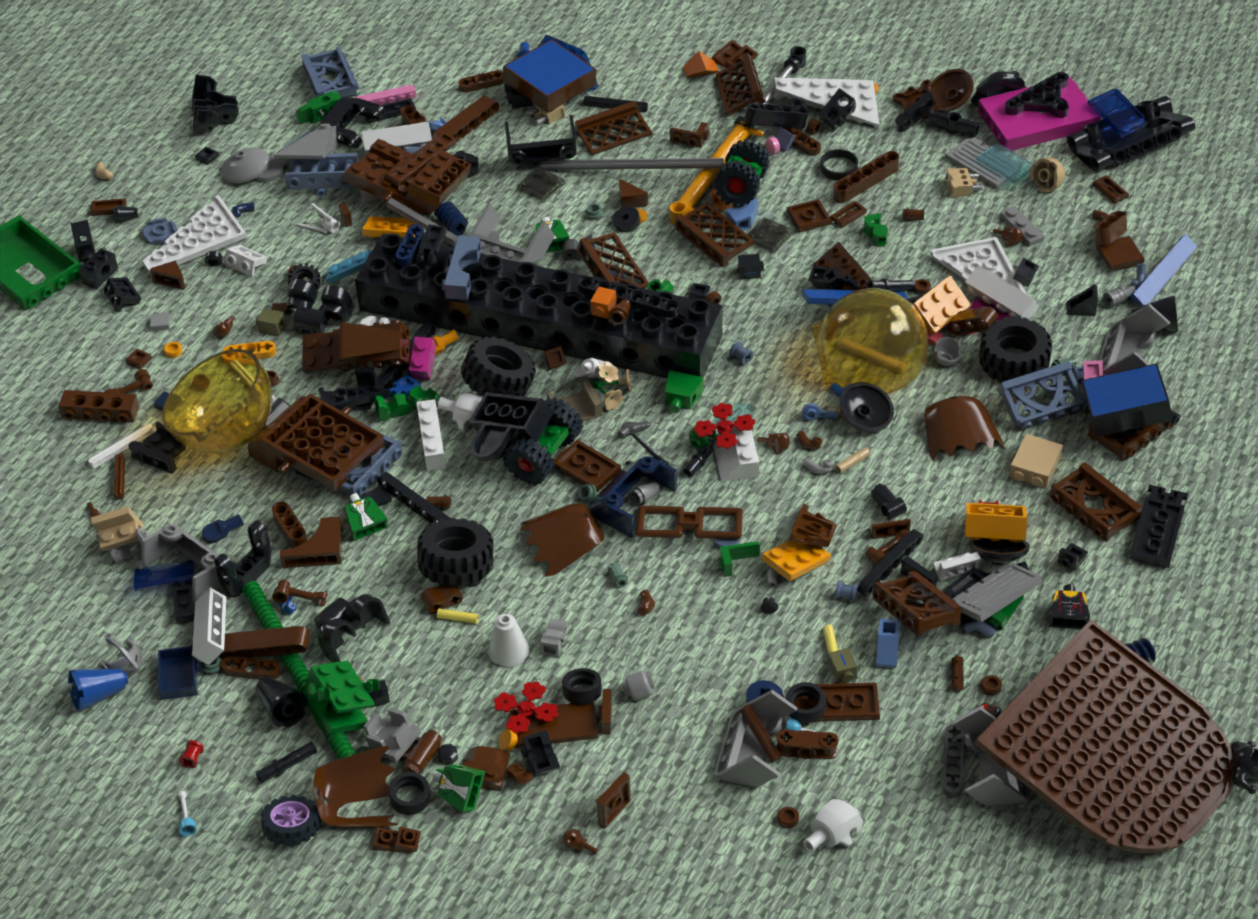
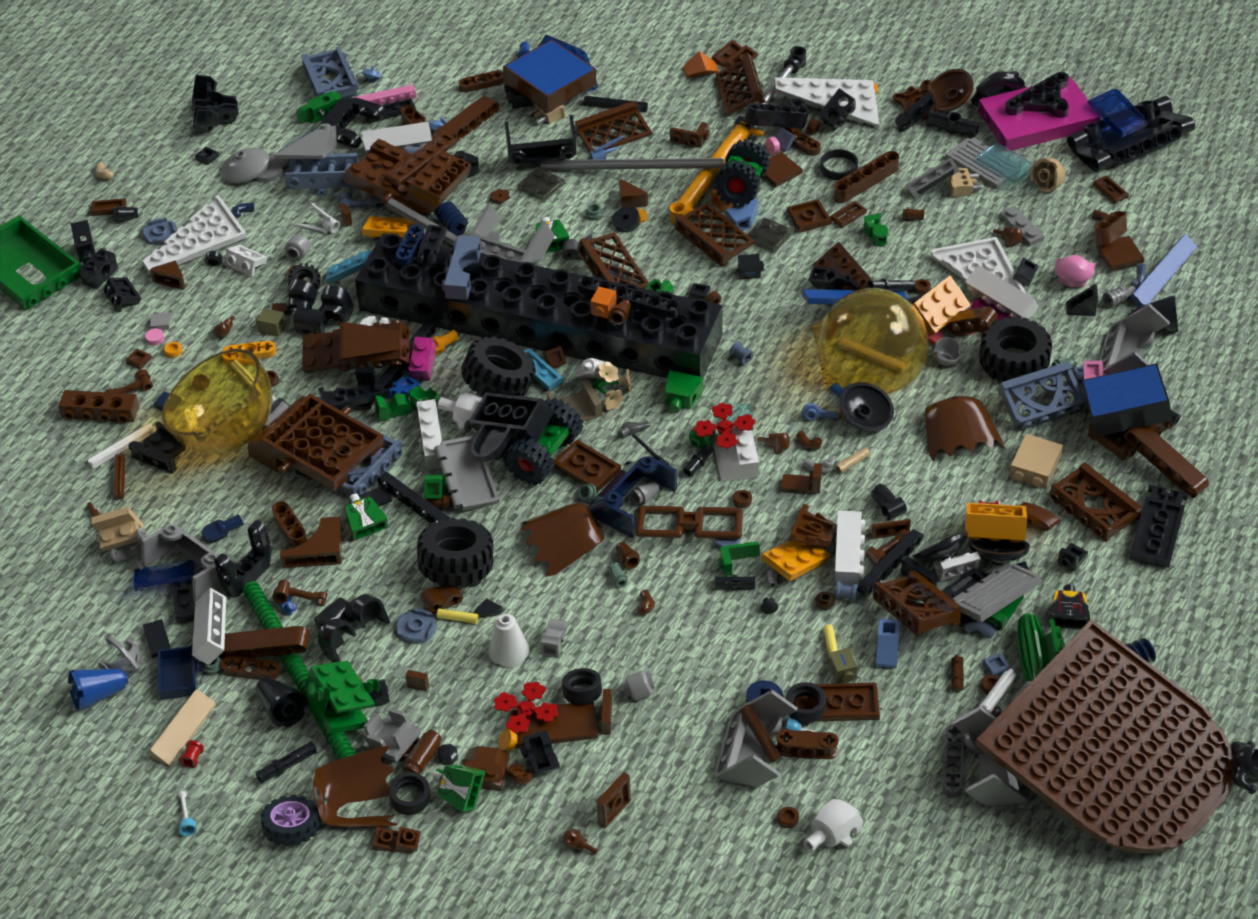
(154, 337): none -> bright pink tile
(156, 637): none -> black tile
(182, 728): none -> tan slope
(297, 247): none -> light grey head
(346, 197): none -> sand blue brick
(371, 74): none -> medium blue hat
(413, 631): none -> sand blue tile
(417, 680): none -> reddish brown tile
(434, 486): none -> green leg
(466, 475): none -> light grey hinge
(488, 608): none -> black tile
(500, 195): none -> reddish brown plant
(544, 373): none -> medium azure plate
(600, 153): none -> medium blue plant
(627, 555): none -> reddish brown cone
(742, 498): none -> reddish brown tile
(749, 582): none -> black pin
(781, 169): none -> reddish brown tile
(803, 483): none -> reddish brown bracket
(825, 604): none -> dark brown plate
(848, 547): none -> white brick
(932, 177): none -> light grey plate
(942, 549): none -> black dish
(996, 664): none -> sand blue tile
(998, 690): none -> white axle
(1035, 647): none -> green plate
(1040, 517): none -> reddish brown slope
(1074, 270): none -> bright pink helmet
(1167, 460): none -> reddish brown beam

